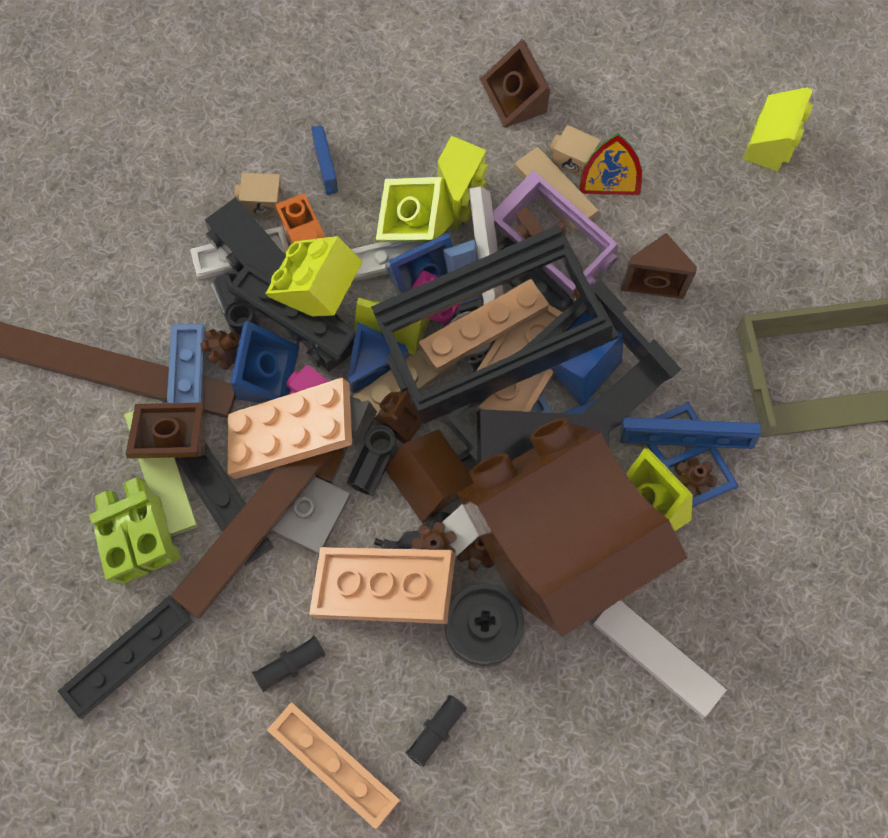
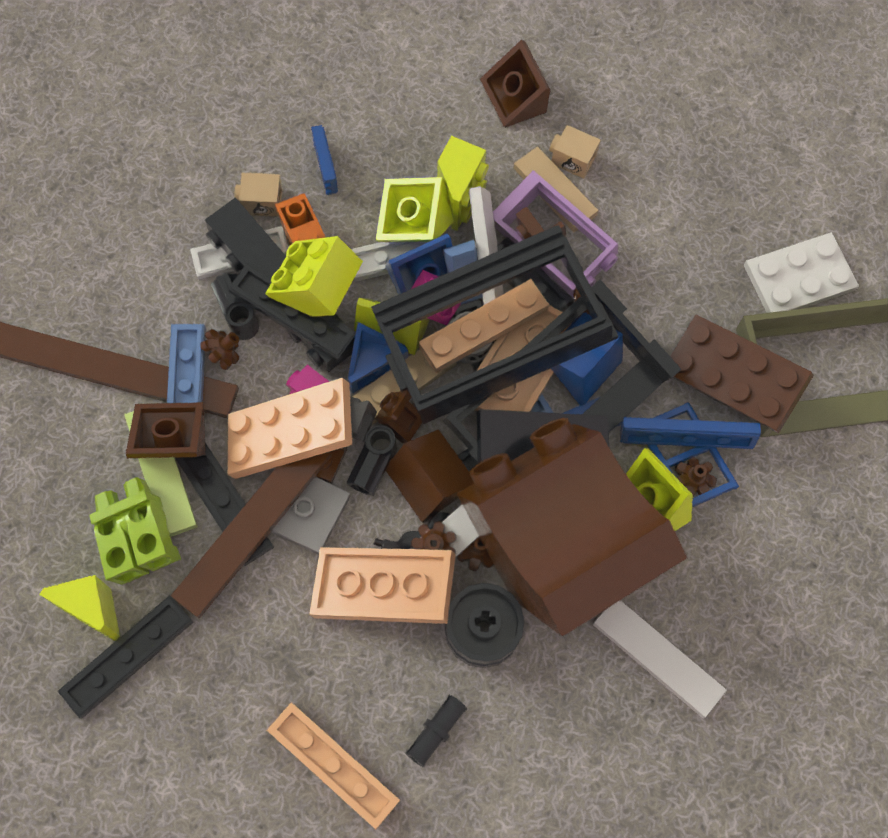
(87, 601): none -> neon yellow slope
(262, 365): blue slope -> none
(288, 664): black pin -> none
(612, 169): shield -> none
(659, 270): reddish brown slope -> none
(739, 373): none -> reddish brown plate
(779, 128): neon yellow slope -> none
(801, 275): none -> white plate

